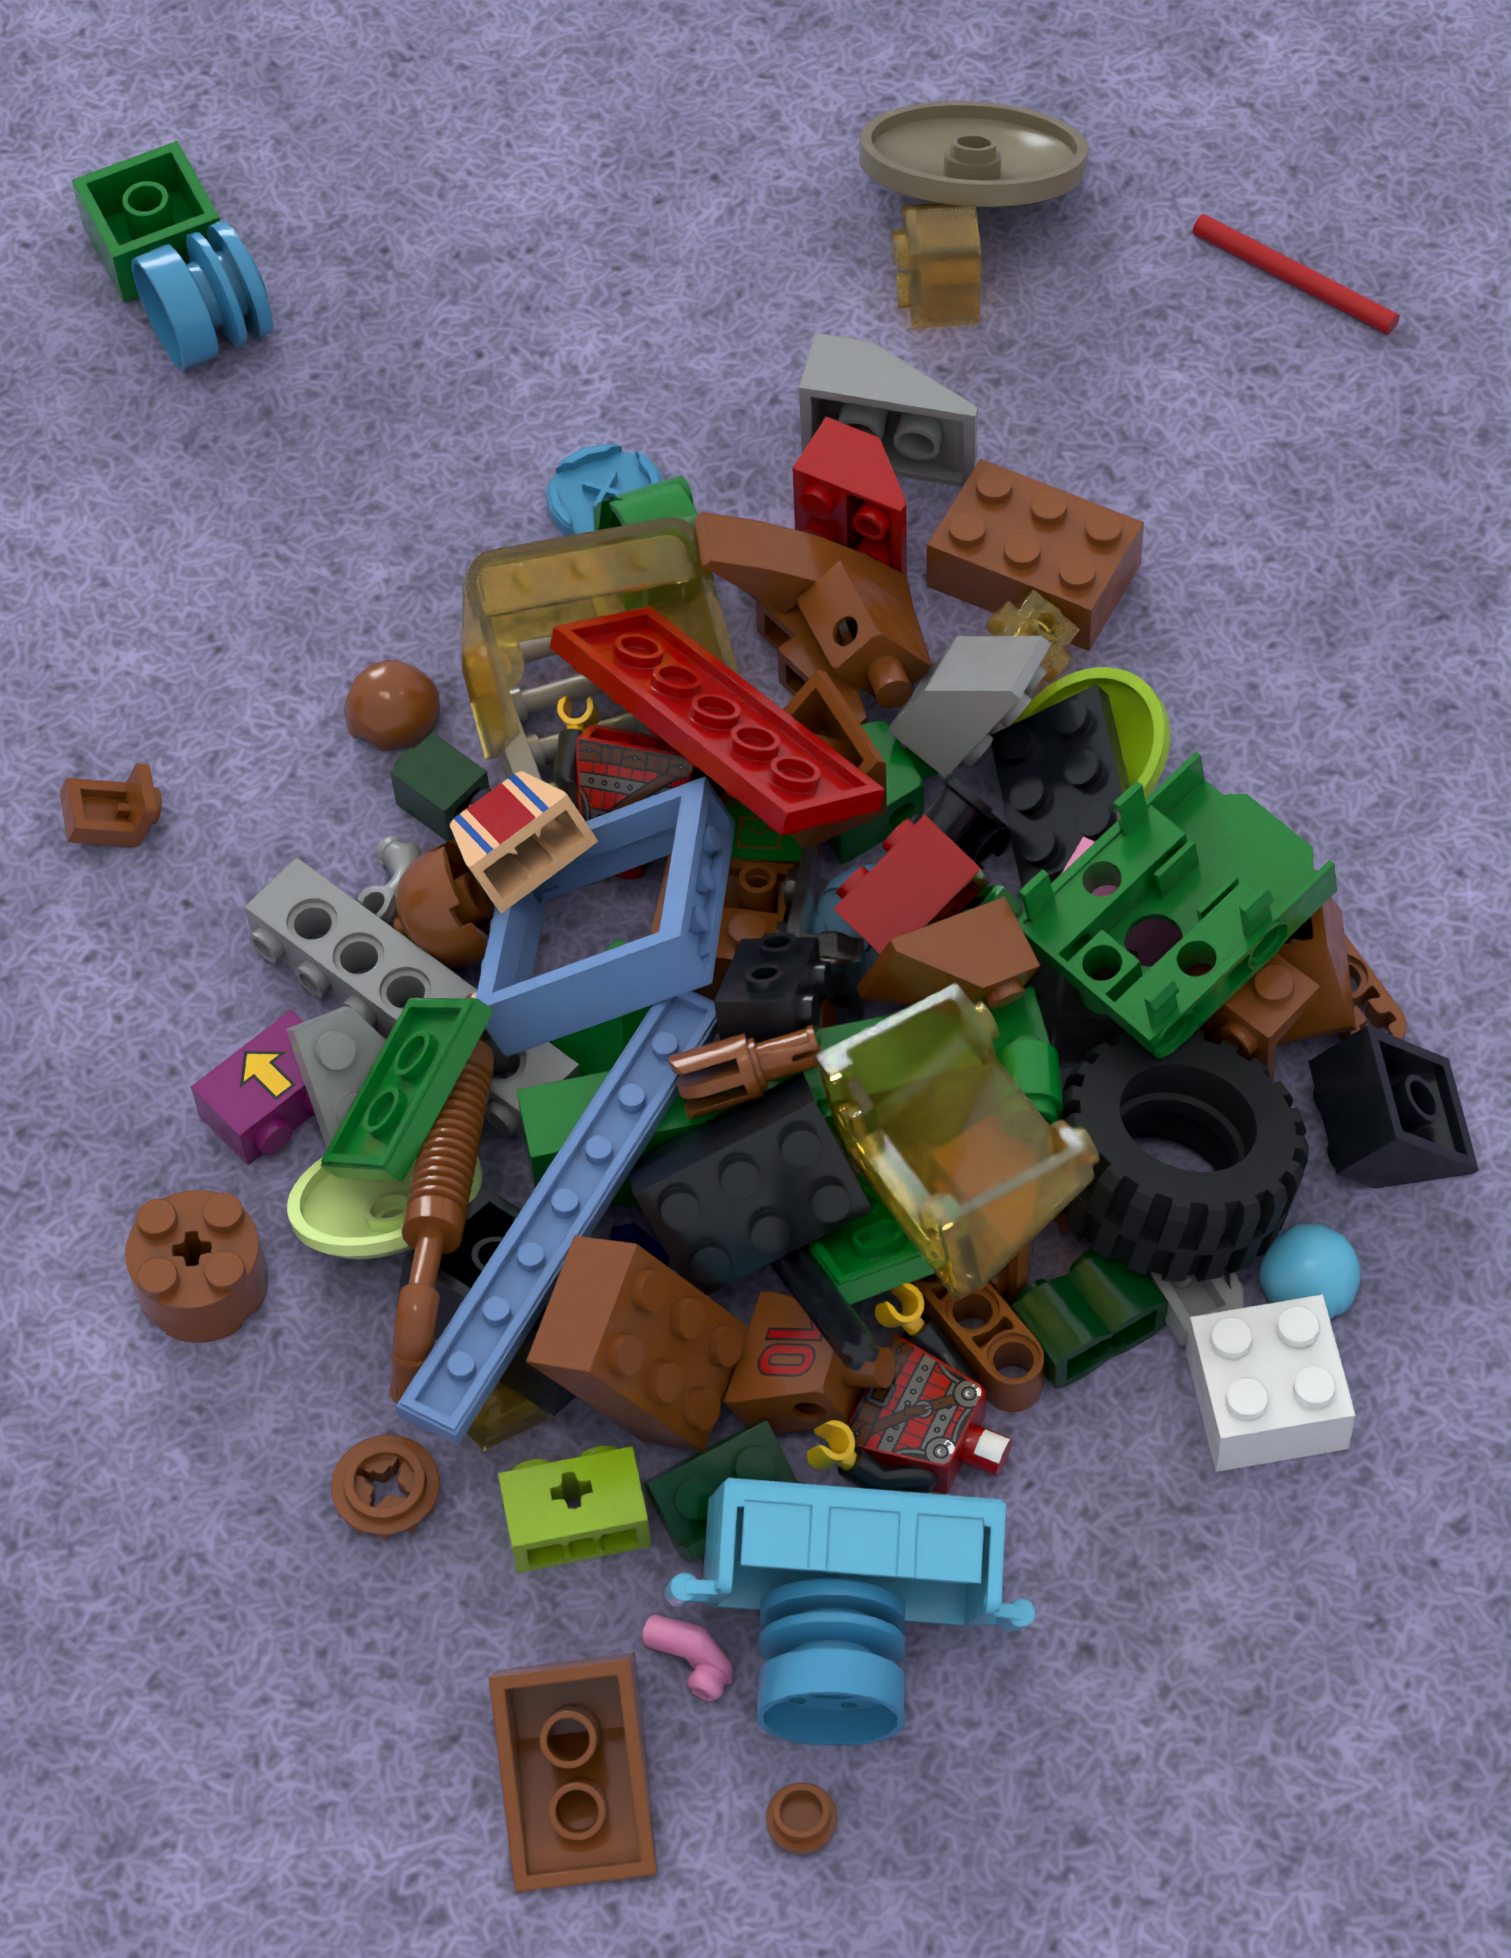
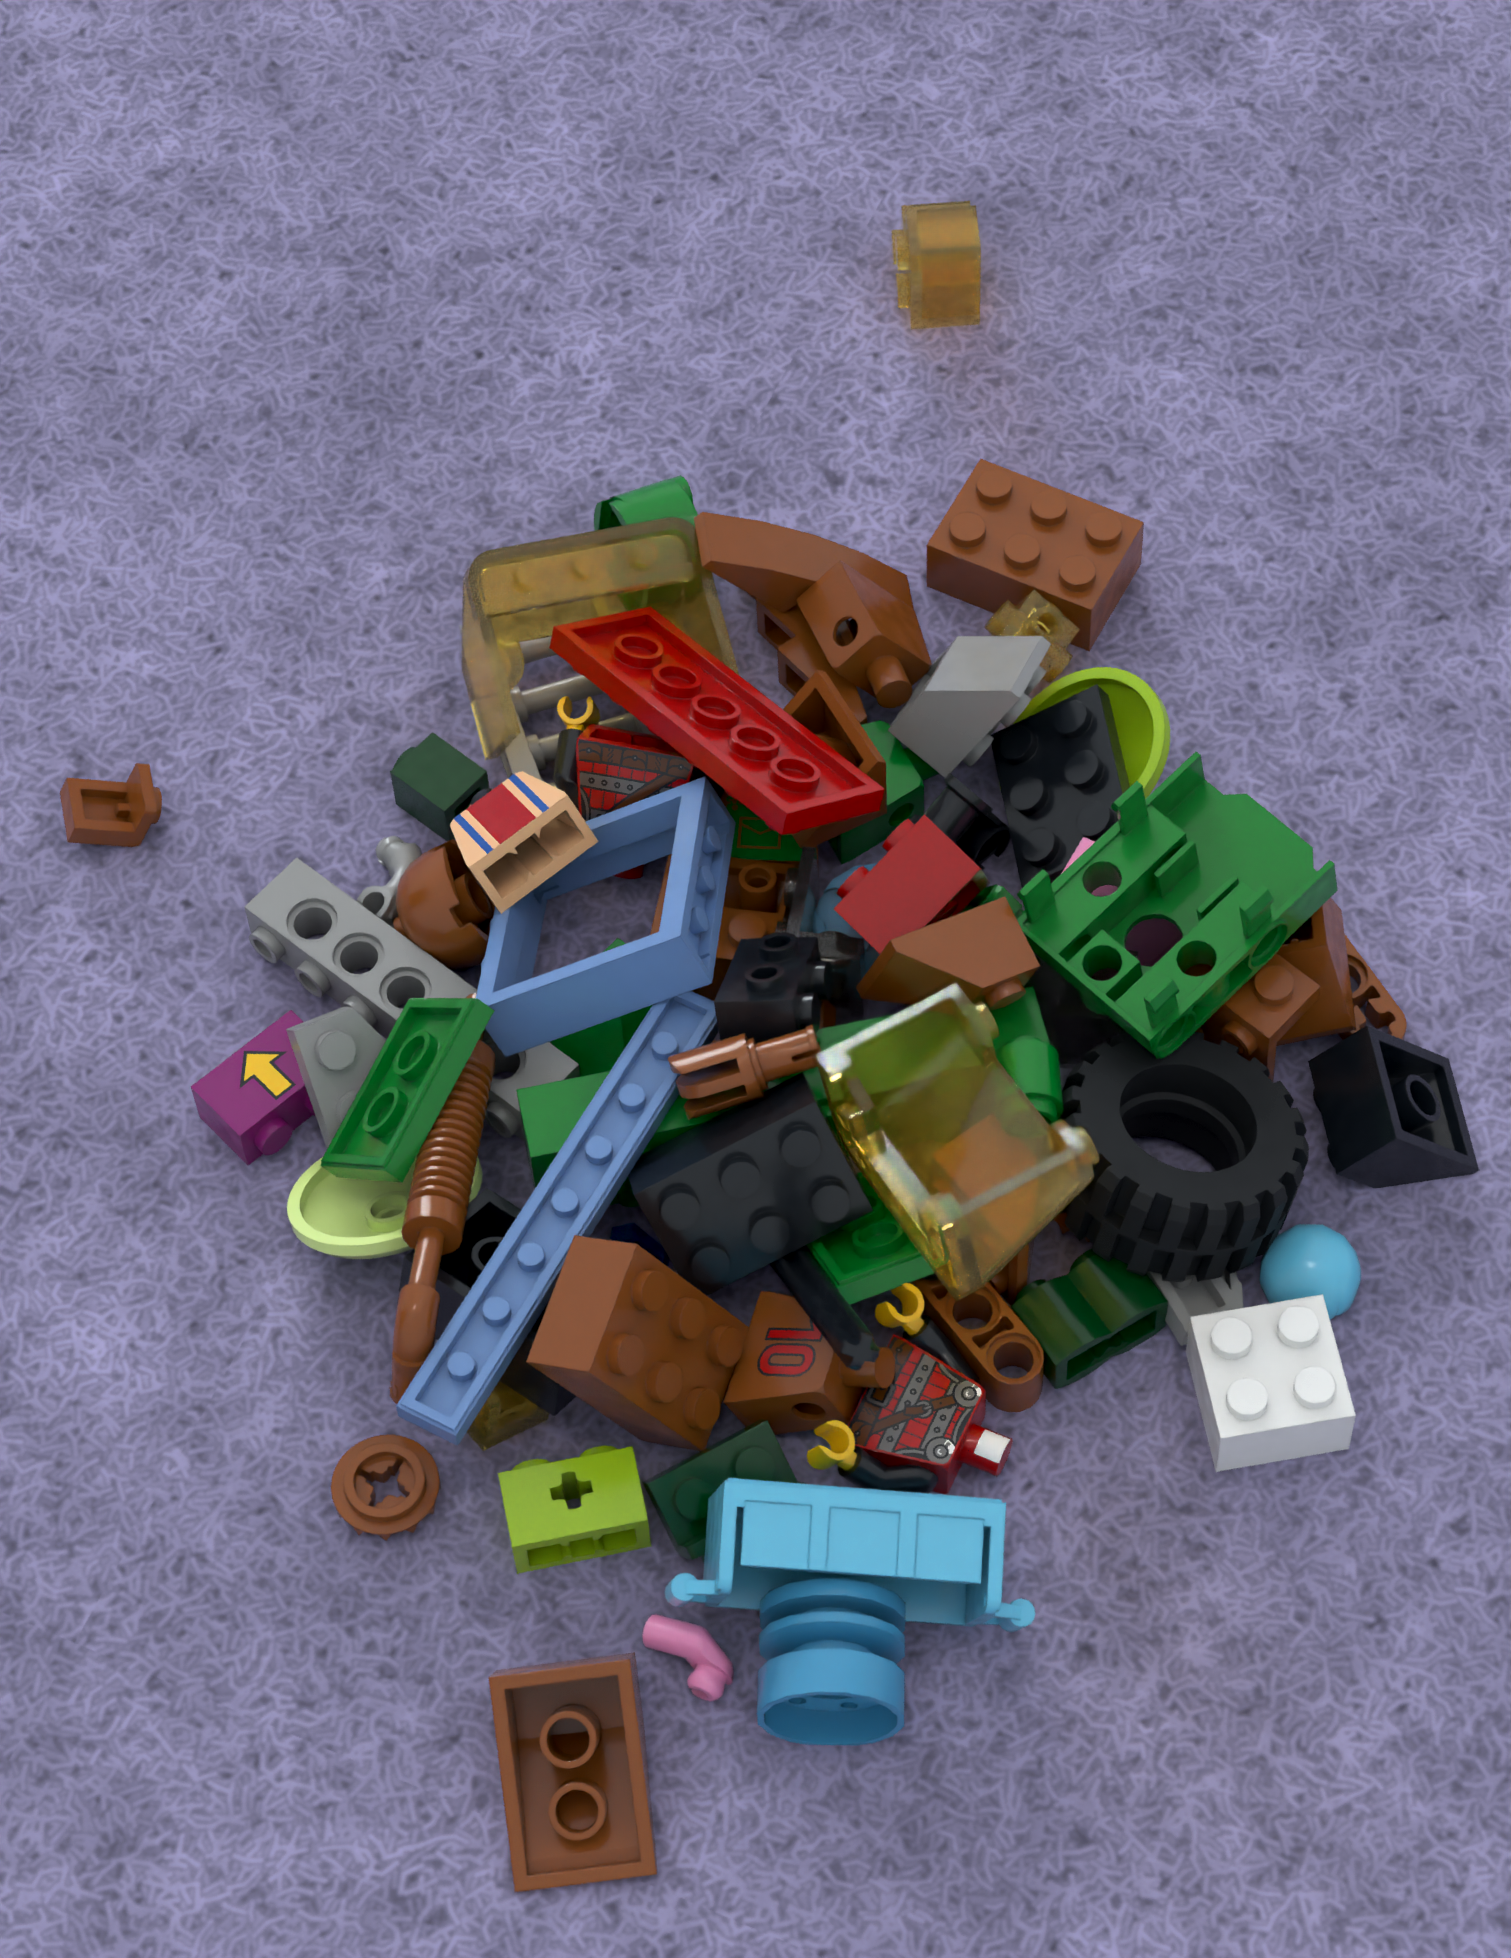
(140, 208): green brick -> none
(196, 1264): dark orange brick -> none
(210, 292): dark azure wheel -> none
(392, 705): dark orange hair -> none
(592, 477): dark azure tile -> none
(801, 1818): dark orange plate -> none
(851, 494): red slope -> none
(920, 422): light grey slope -> none
(973, 153): dark tan dish -> none
(1296, 274): red bar -> none

